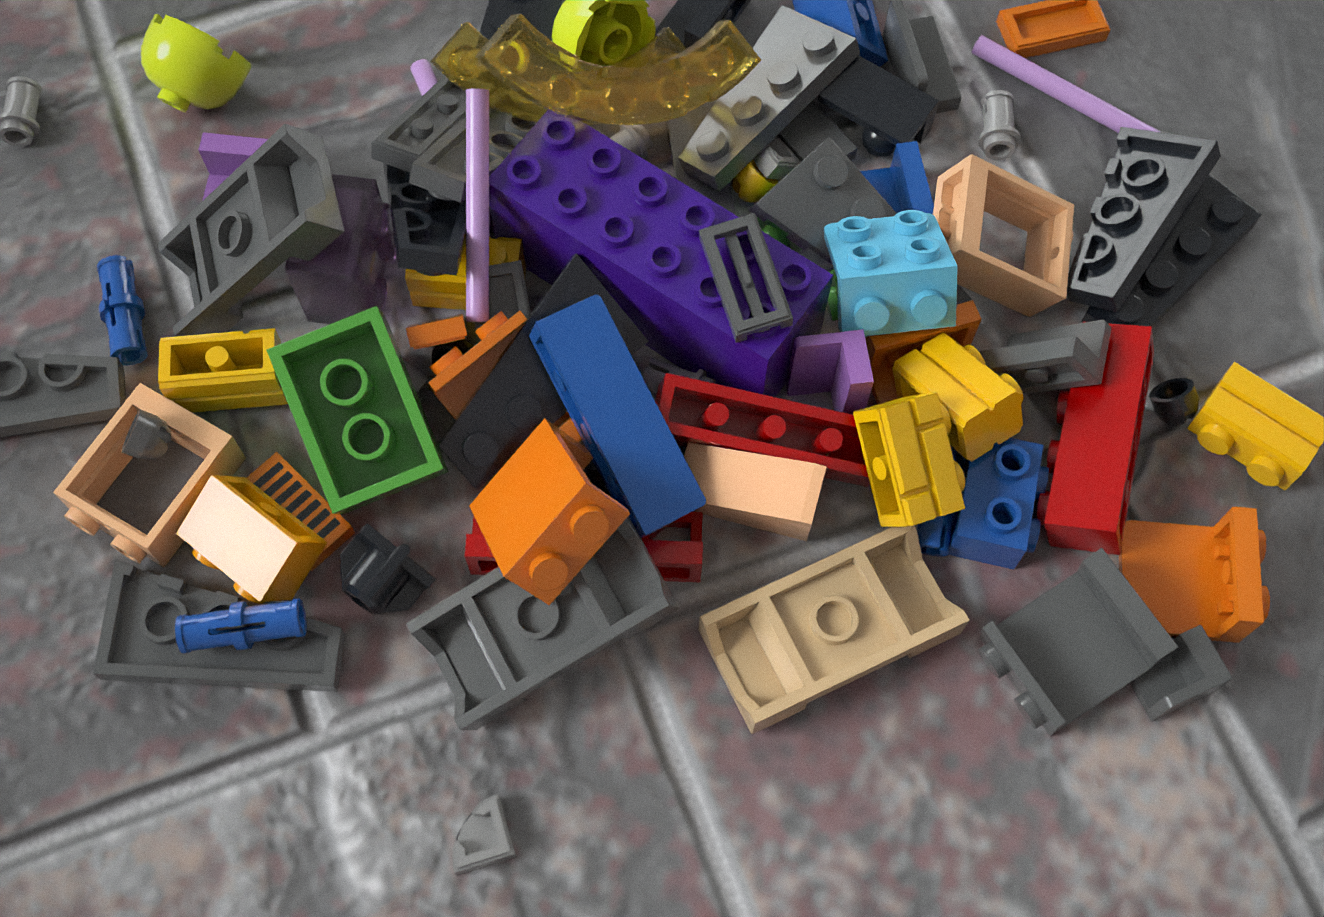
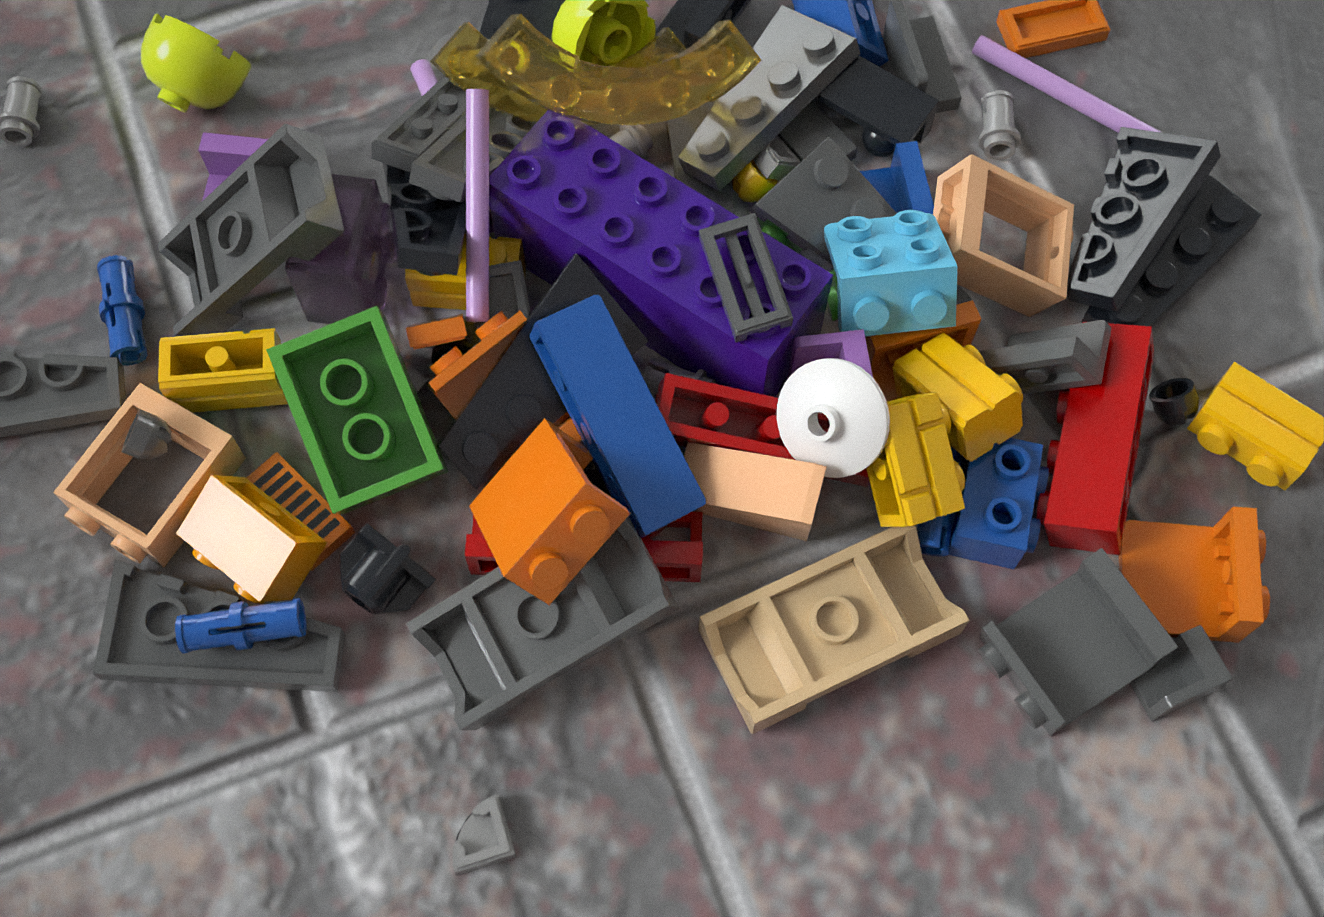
(854, 410): none -> white dish

